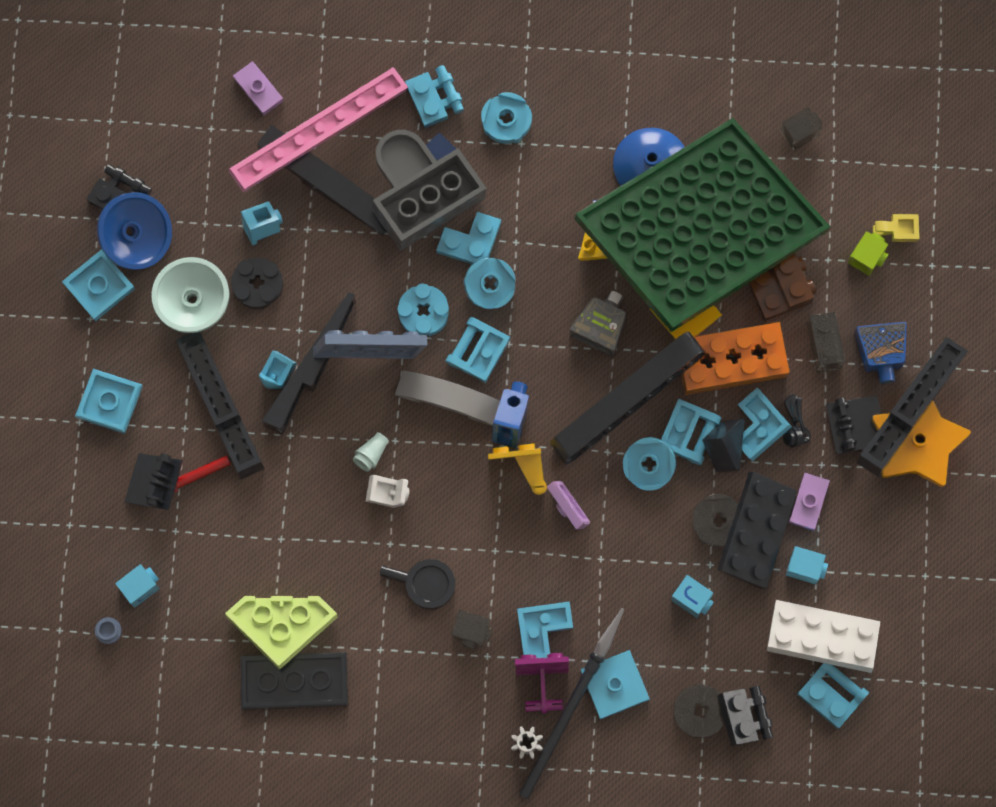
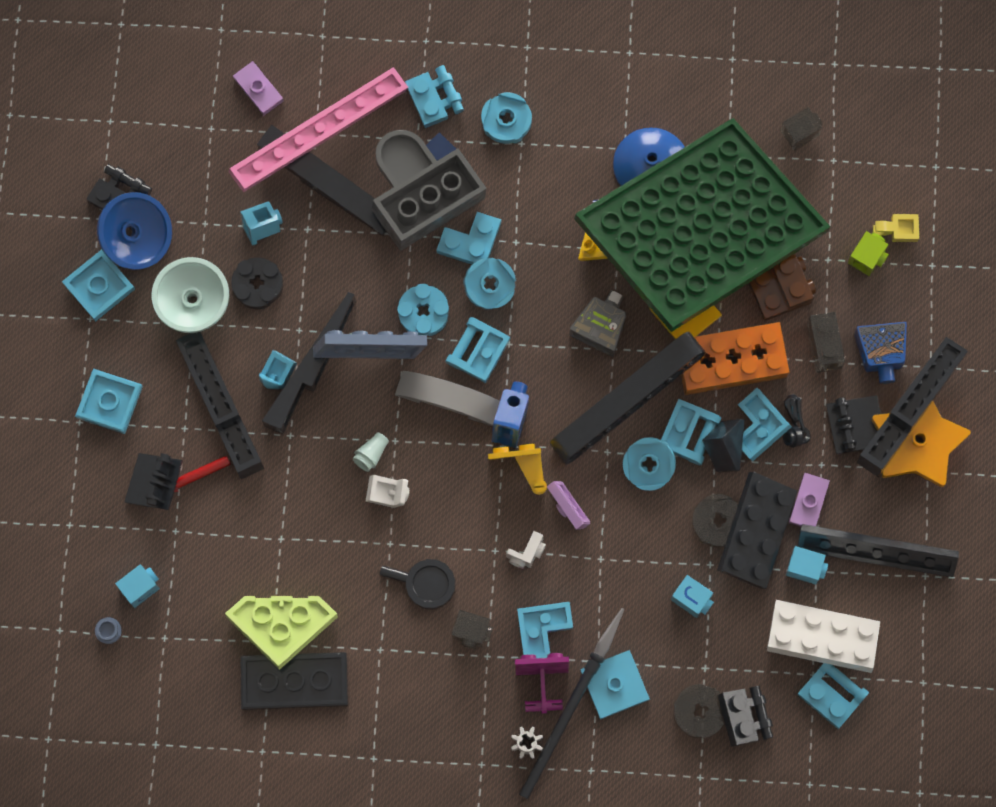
(534, 549): none -> white bracket
(878, 550): none -> black plate

